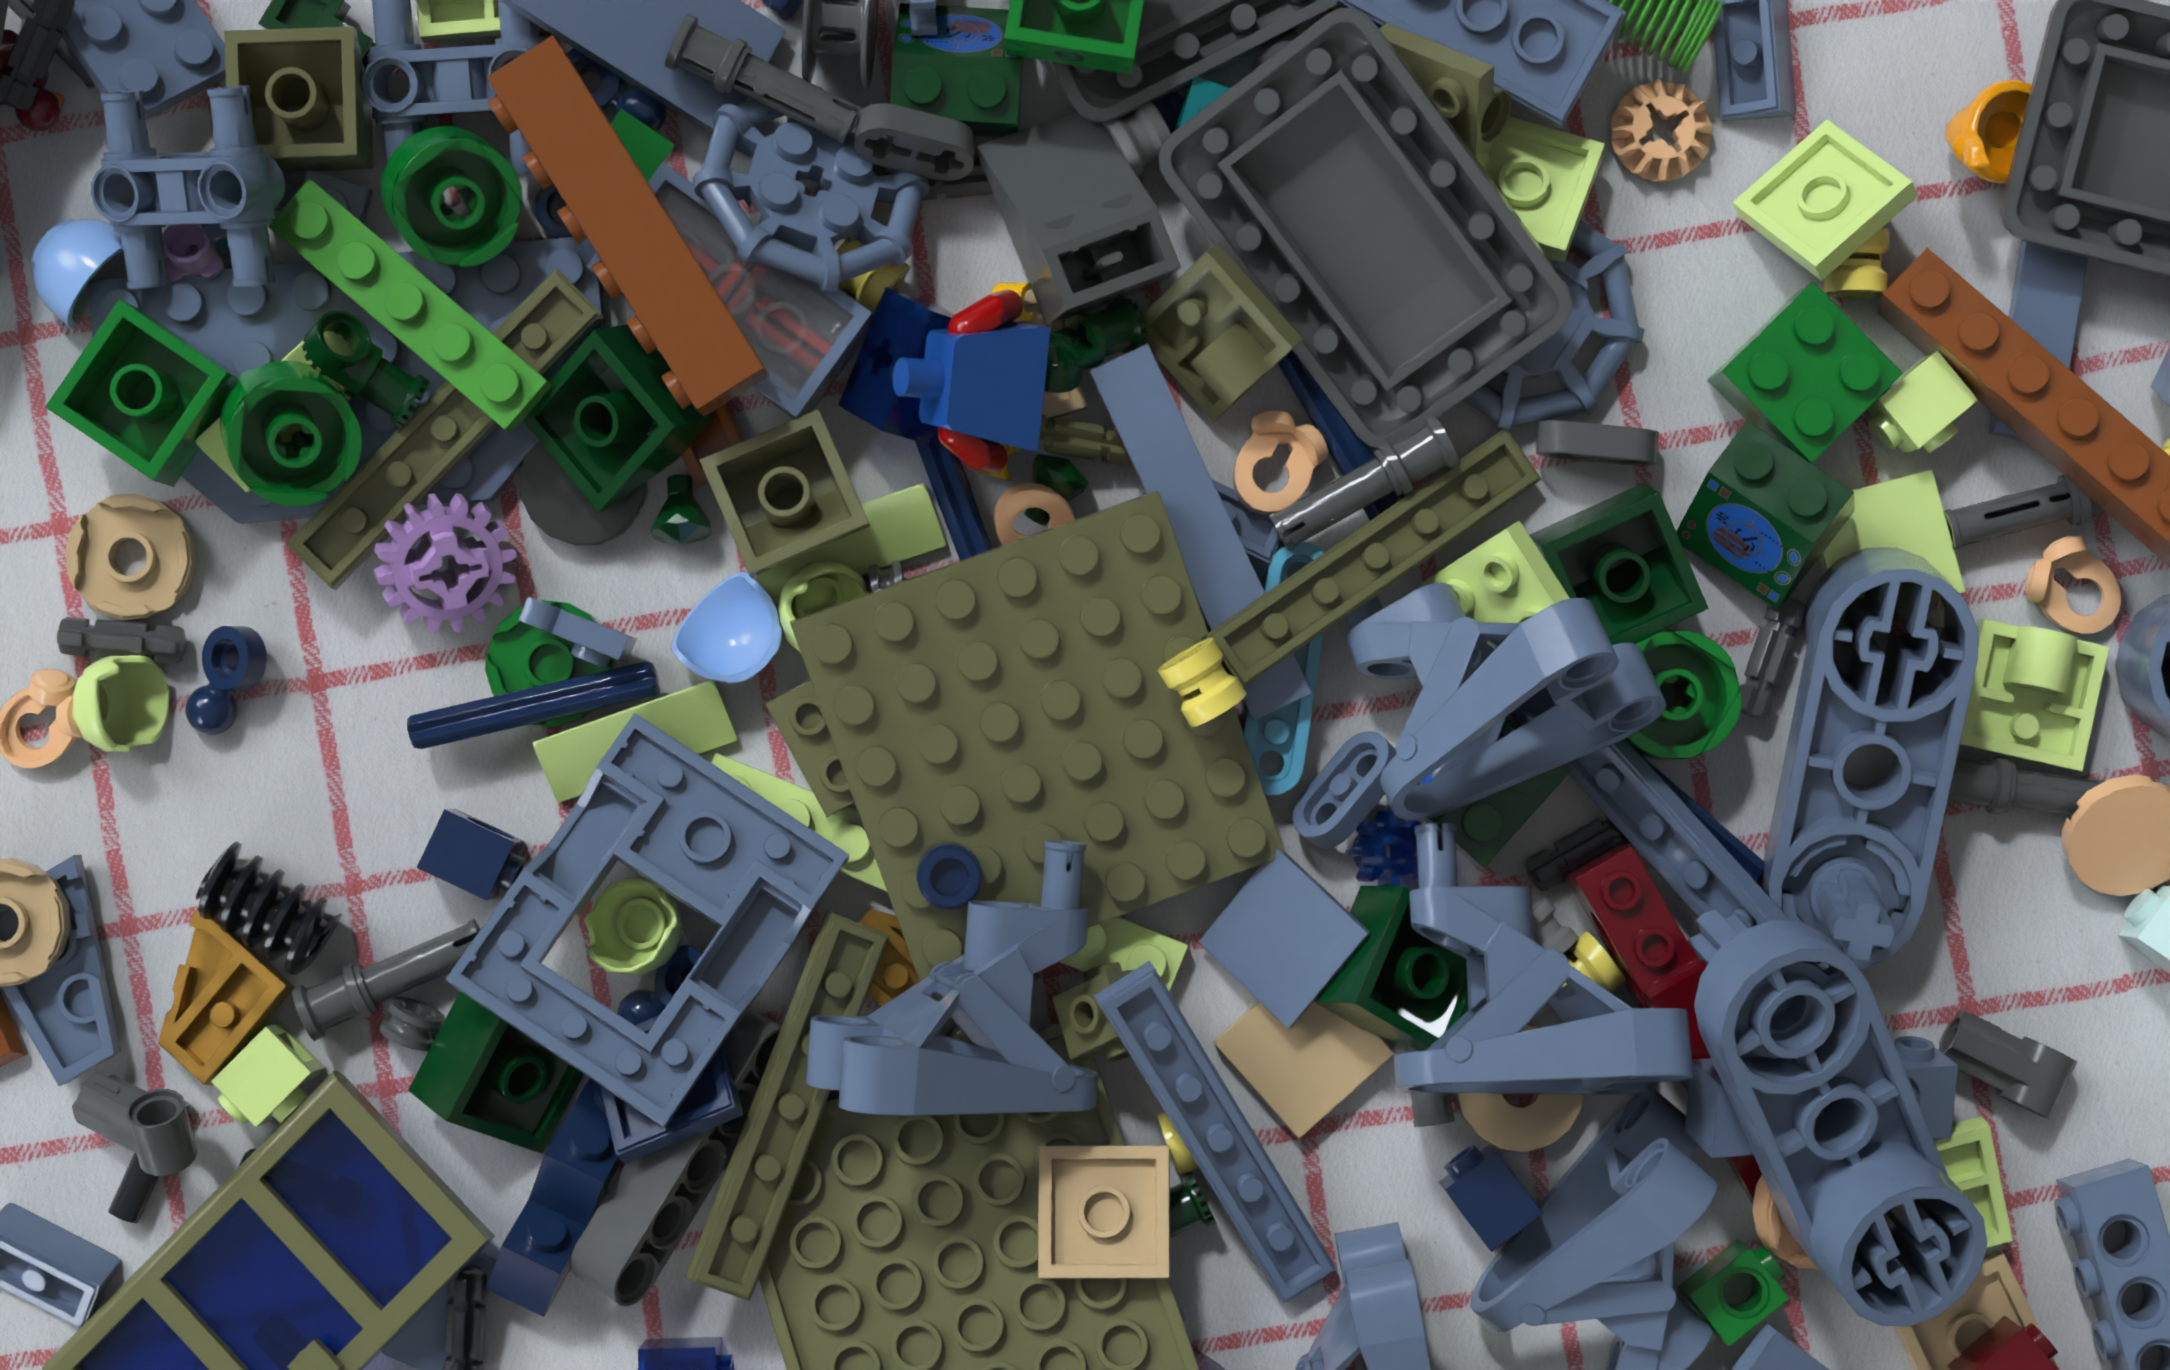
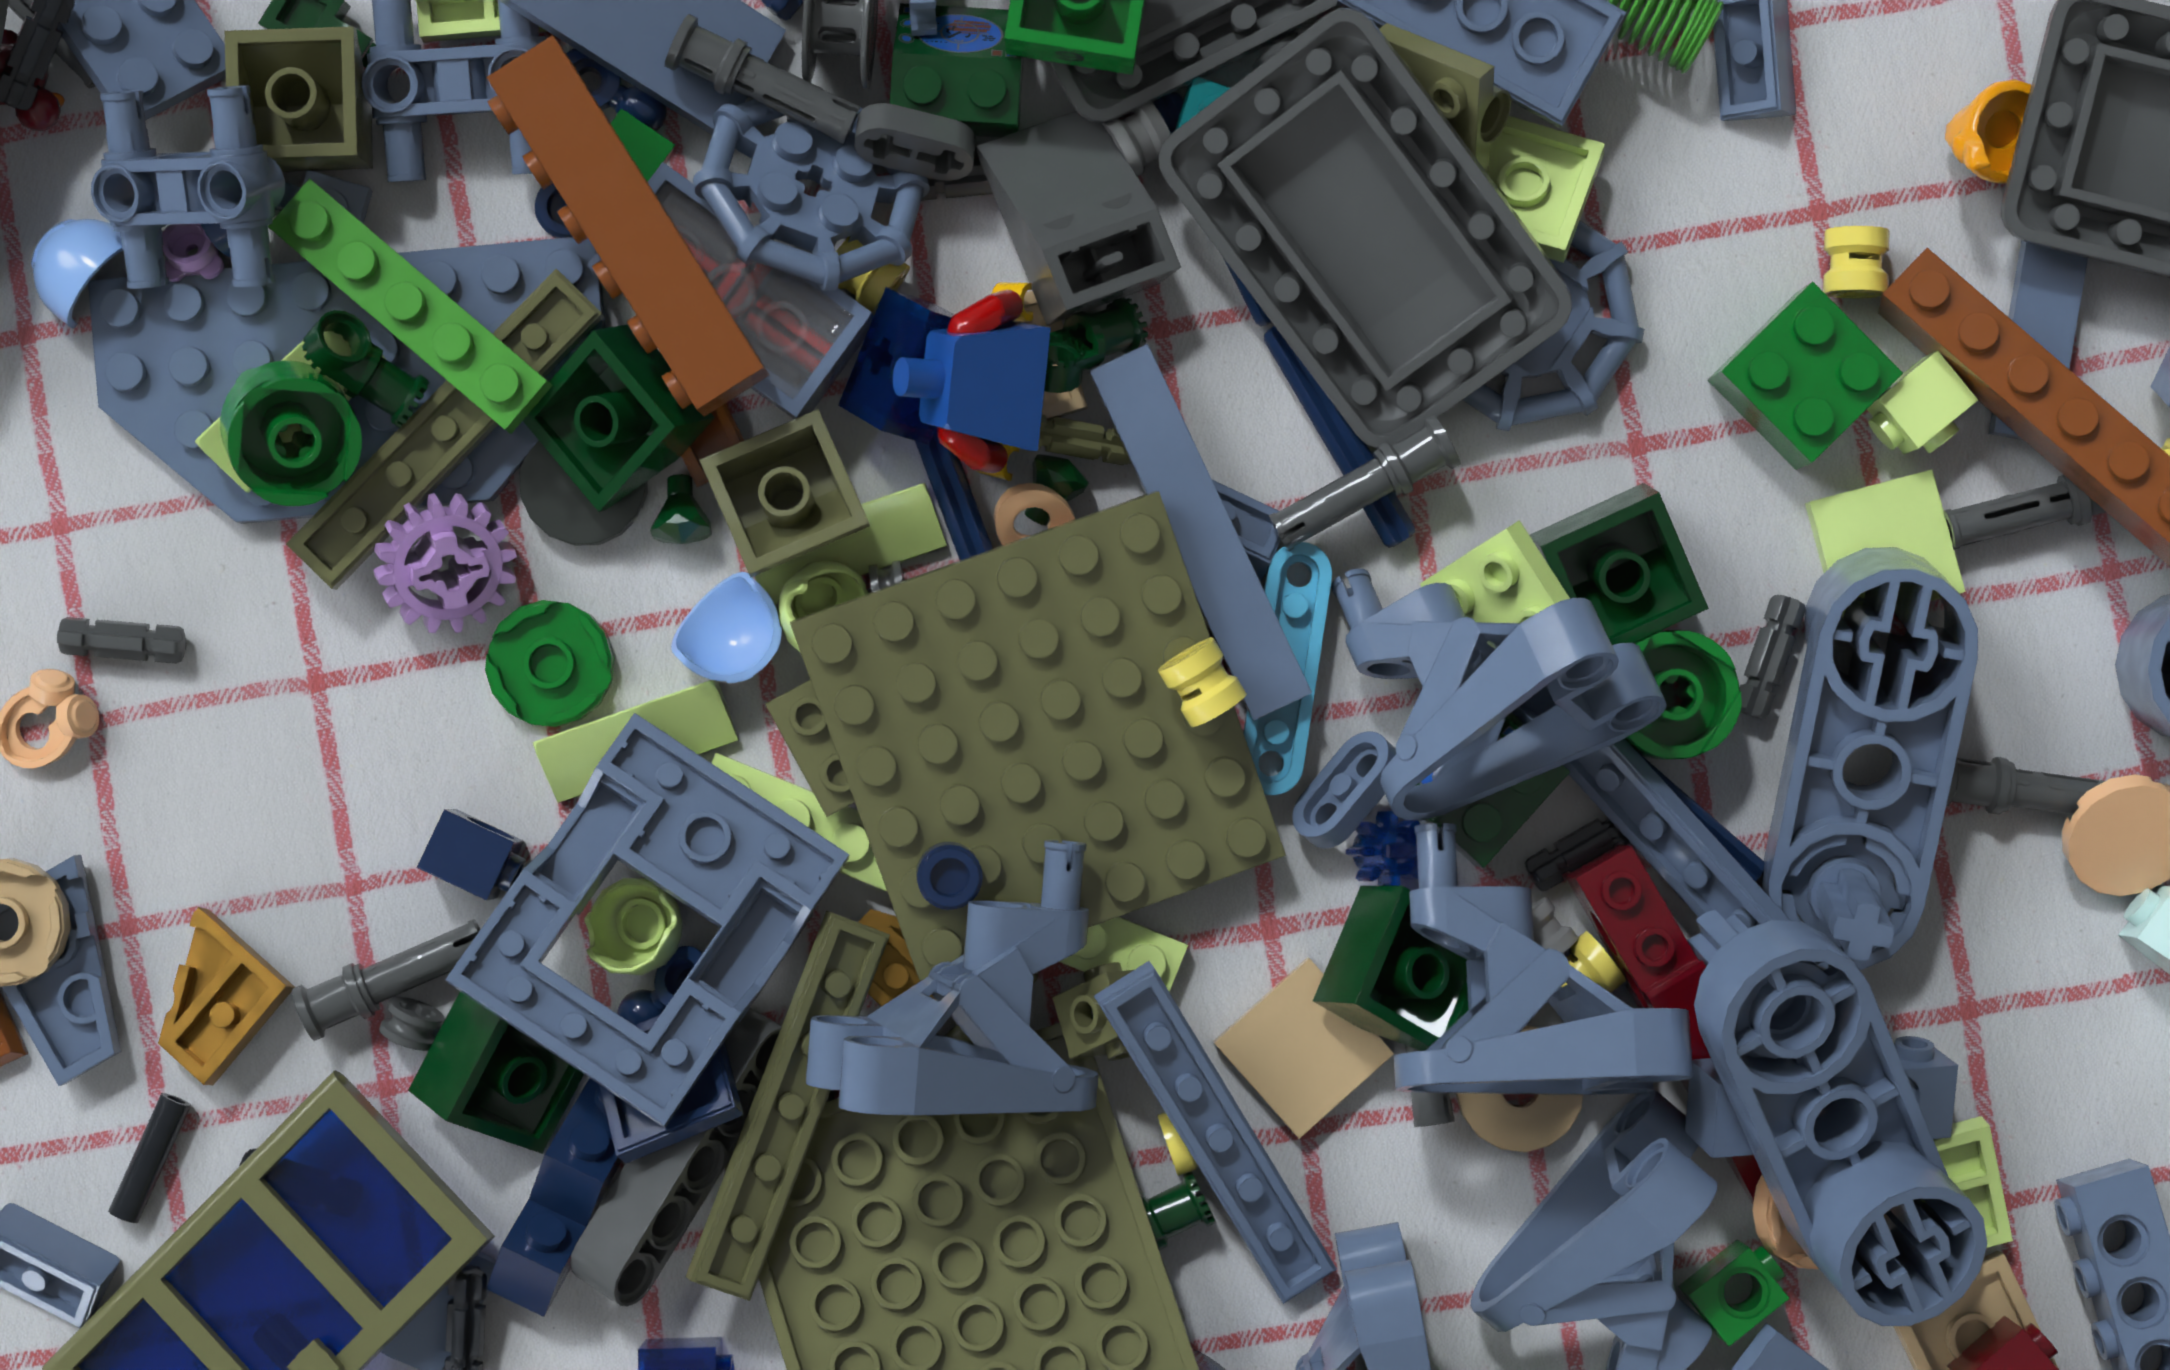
(121, 702): yellowish green hair -> none
(143, 393): green brick -> none
(143, 1121): dark grey piece -> none
(168, 564): tan tile -> none
(231, 661): dark blue plate -> none
(265, 910): black piece -> none
(267, 1077): yellowish green brick -> none
(486, 186): green brick -> none
(533, 705): dark blue axle -> none
(592, 640): sand blue plate -> none
(1104, 1212): tan tile -> none
(1217, 332): olive plate -> none
(1284, 937): sand blue piece -> none
(1306, 452): light nougat piece -> none
(1373, 558): olive tile -> none
(1488, 1195): dark blue brick -> none
(1597, 443): dark grey beam -> none
(1656, 159): light nougat gear -> none
(1764, 516): dark green slope -> none
(1824, 199): yellowish green tile -> none
(2019, 1068): dark grey piece -> none
(2033, 694): yellowish green plate -> none
(2072, 556): light nougat piece -> none

